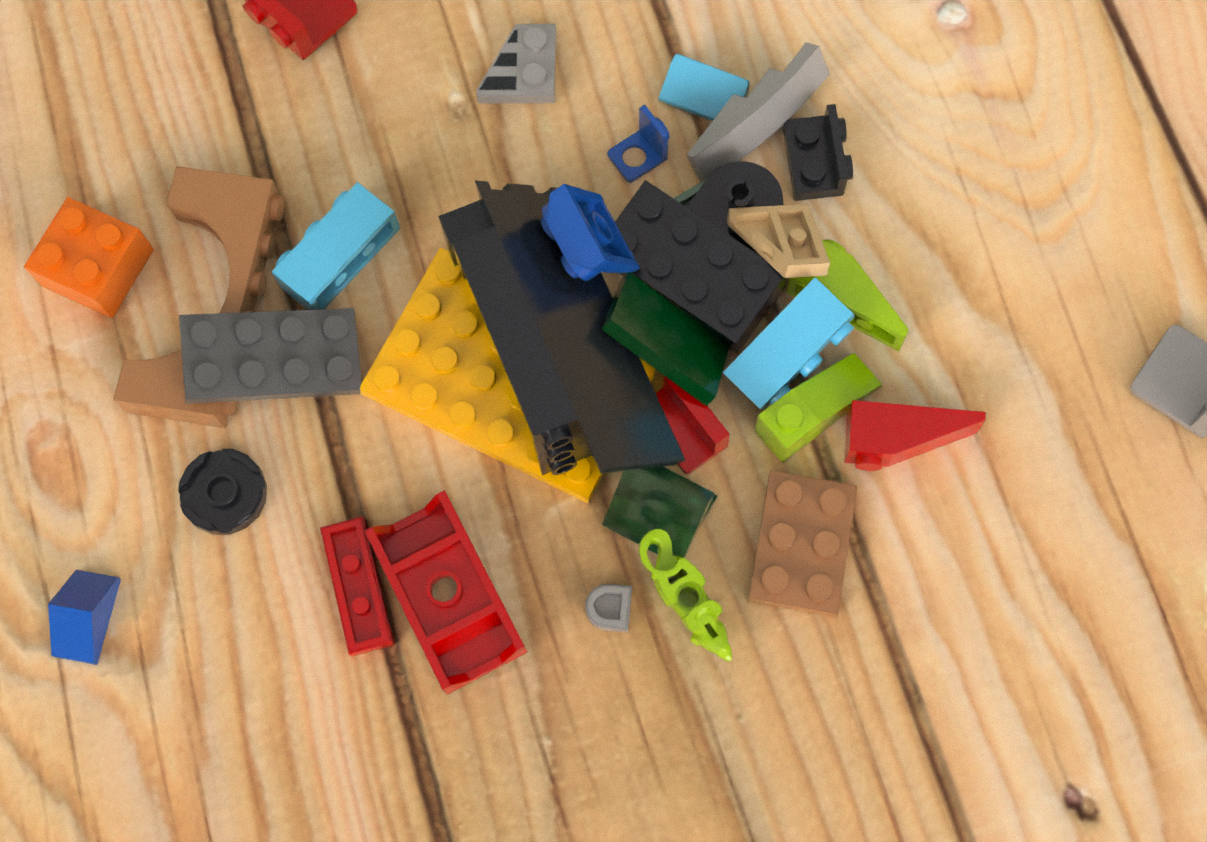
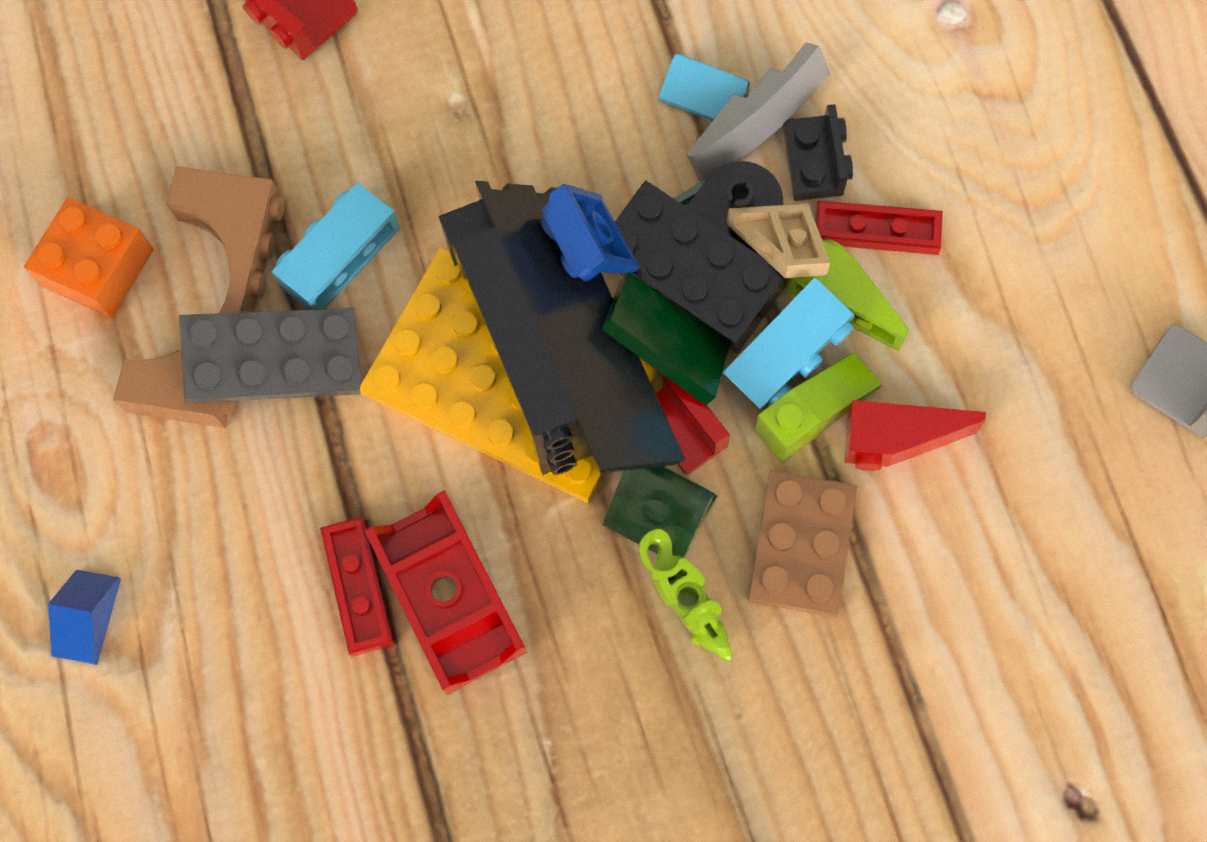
(222, 491): black tile -> none
(523, 67): light grey wing -> none
(609, 607): light grey tile -> none
(650, 138): blue bracket -> none
(880, 227): none -> red tile

